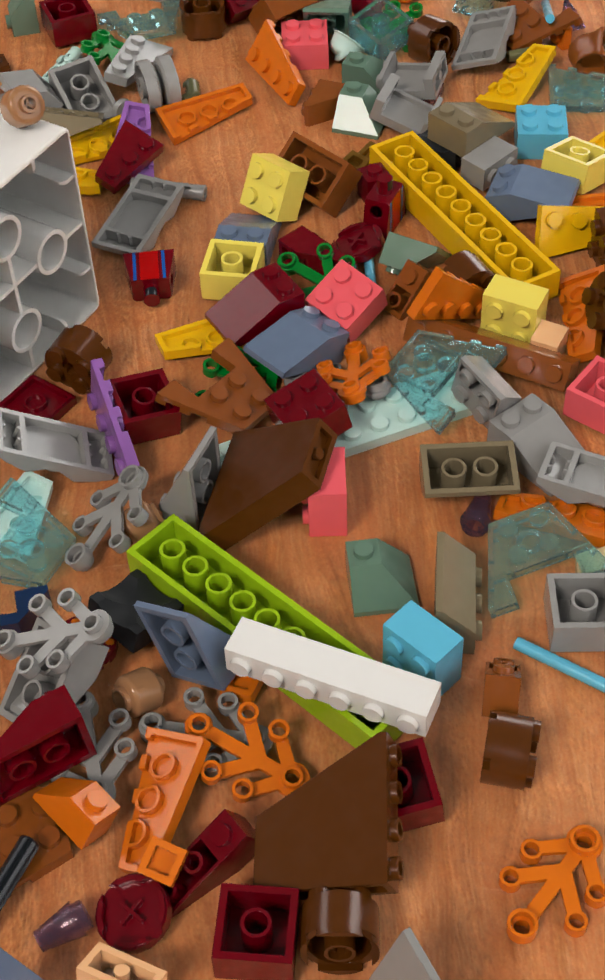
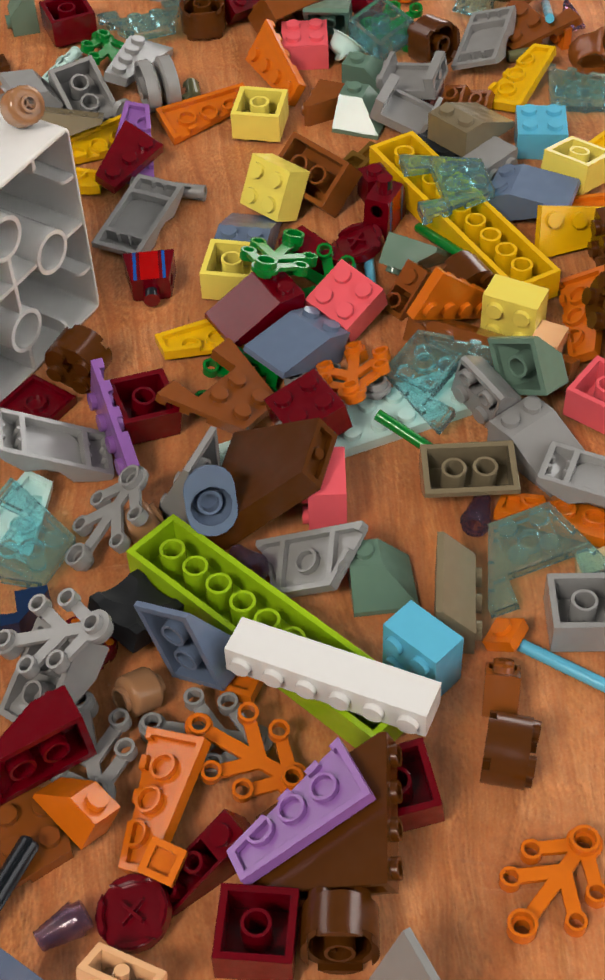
(210, 500): none -> sand blue piece
(251, 559): none -> cone
(259, 114): none -> light yellow brick
(277, 261): none -> green plant
(313, 558): none -> light grey wing
(315, 806): none -> medium lavender wing
(400, 429): none -> green bar
(437, 239): none -> green bar
(458, 181): none -> clear light blue wing
(462, 93): none -> dark orange slope
(505, 634): none -> orange plate
(528, 364): none -> sand green slope

